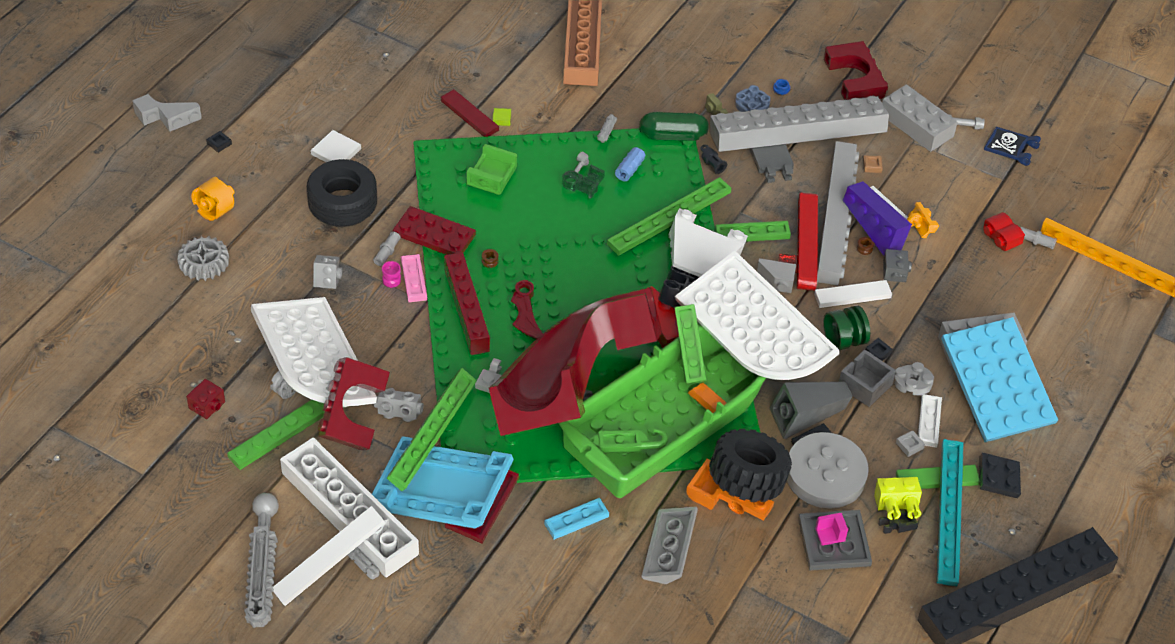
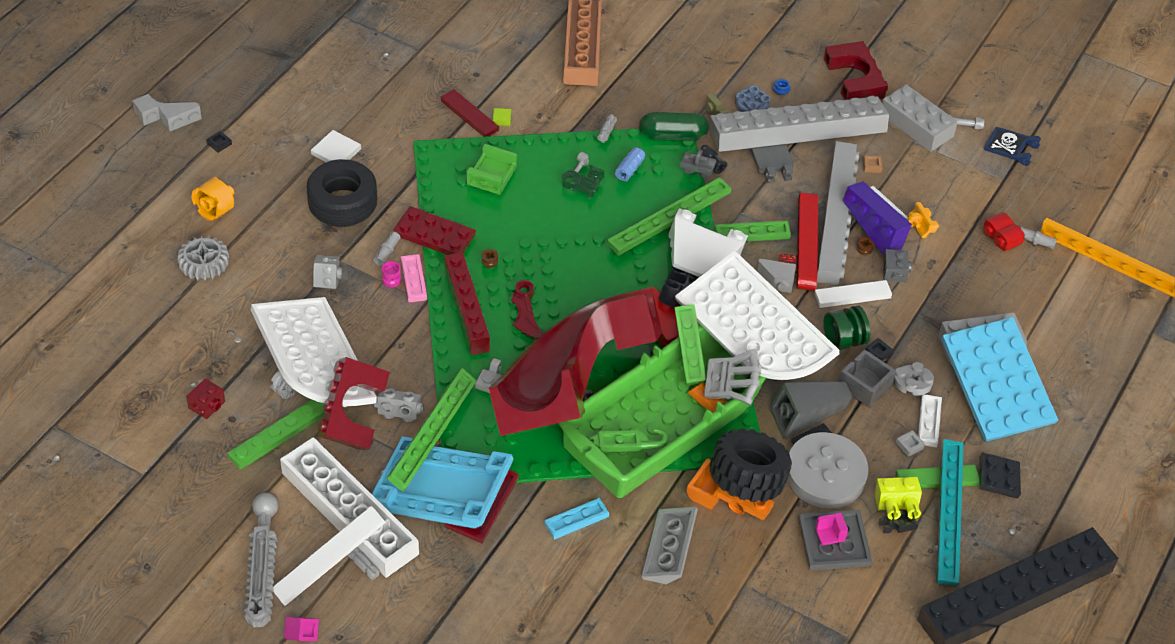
(301, 628): none -> dark pink panel
(696, 162): none -> dark grey hips
(721, 377): none -> light grey plate

